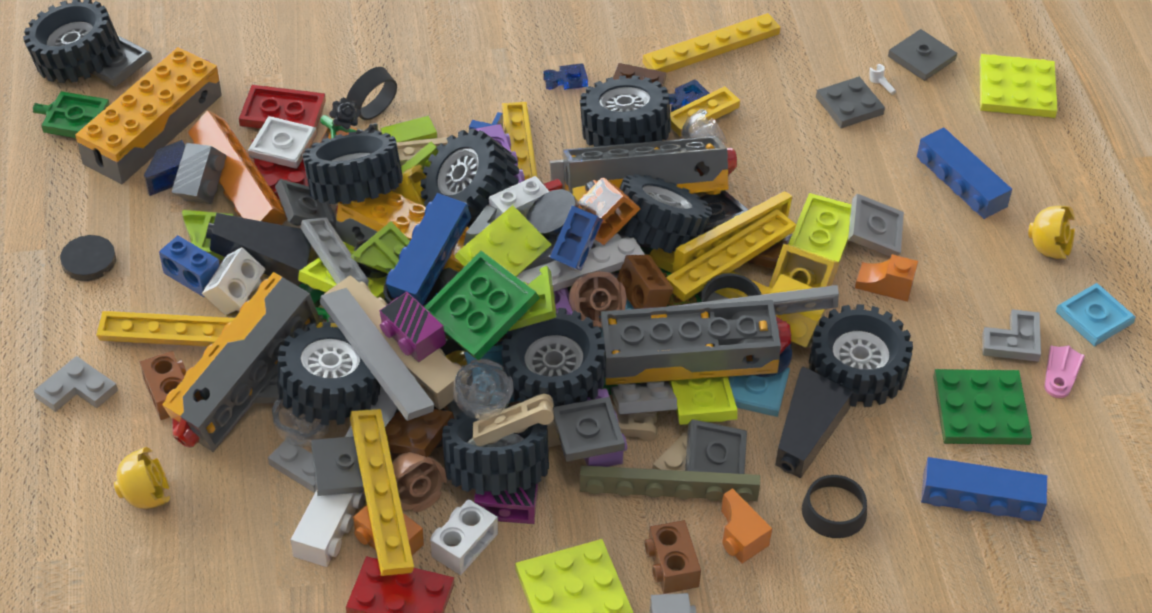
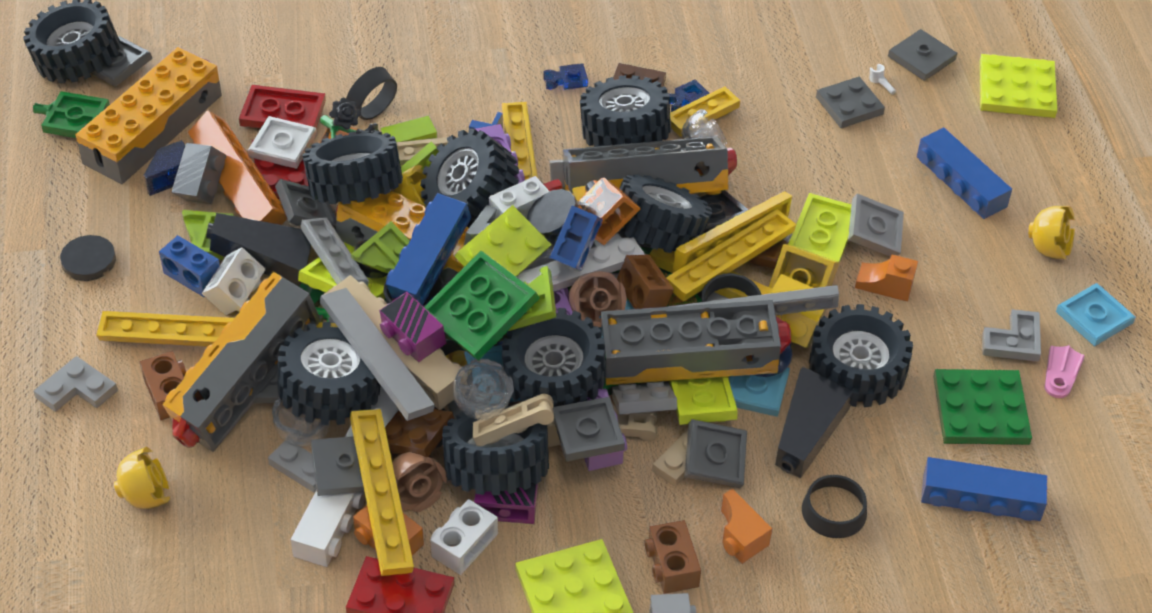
(667, 483): olive plate -> none
(712, 44): yellow plate -> none

